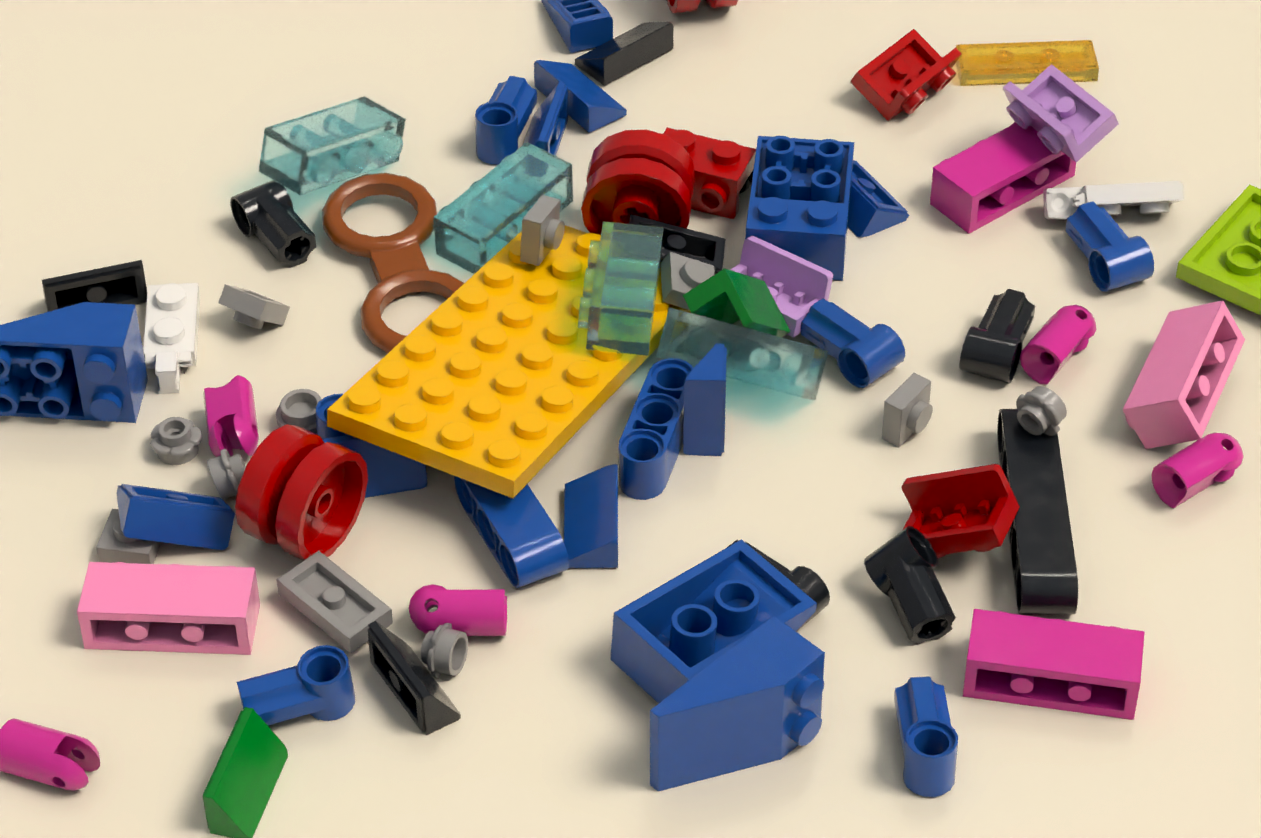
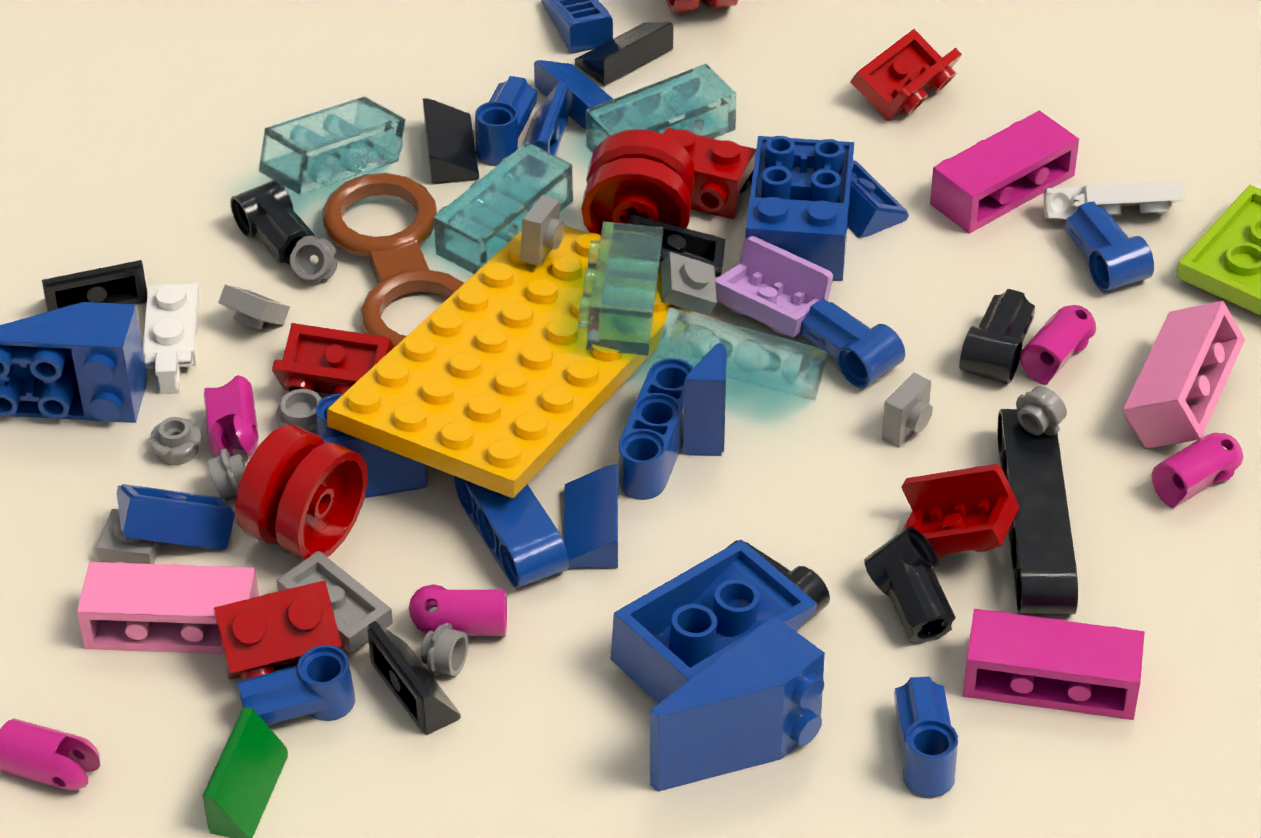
(275, 629): none -> red bracket
(301, 256): none -> light grey plate
(327, 358): none -> red bracket
(449, 143): none -> black slope
(687, 101): none -> clear light blue brick
(737, 297): green panel -> none
(1025, 61): clear yellow tile -> none
(1061, 113): lavender bracket -> none

